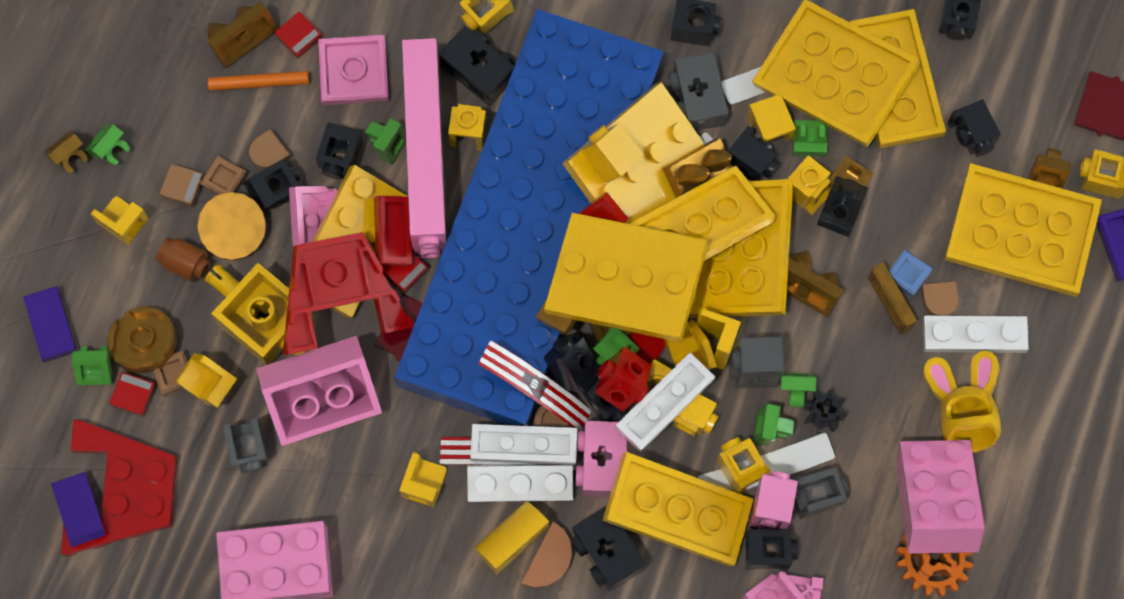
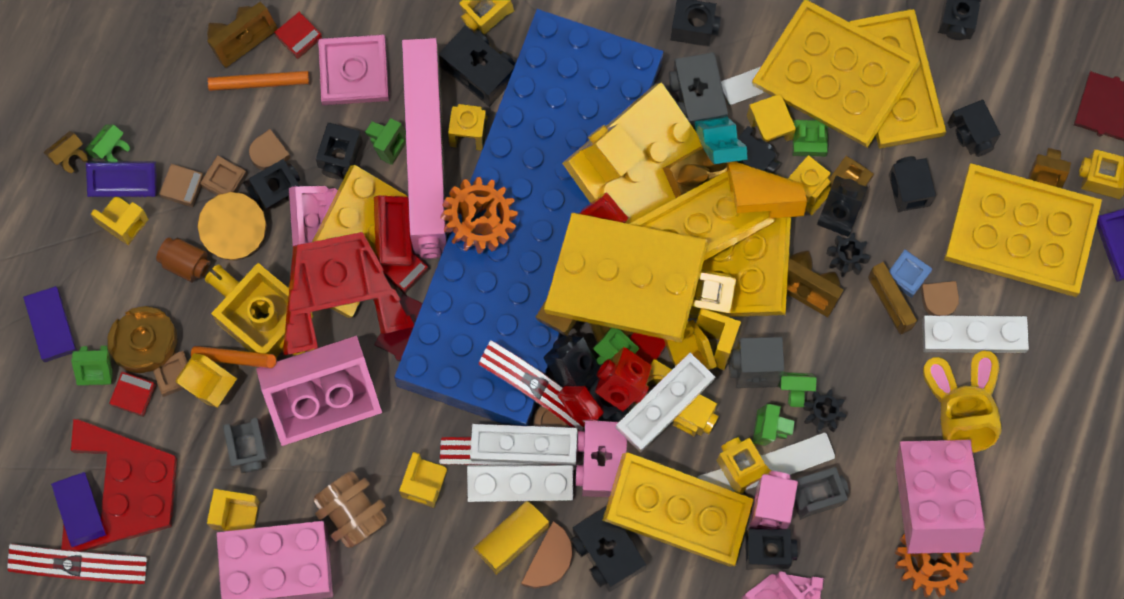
(76, 565): none -> sticker
(121, 178): none -> dark purple tile
(232, 511): none -> yellow panel
(236, 357): none -> orange bar
(350, 509): none -> medium nougat piece
(490, 225): none -> orange gear
(580, 403): none -> red tile
(714, 291): none -> yellow window
(720, 140): none -> teal slope
(763, 191): none -> light orange slope
(856, 249): none -> black gear
(911, 184): none -> black brick

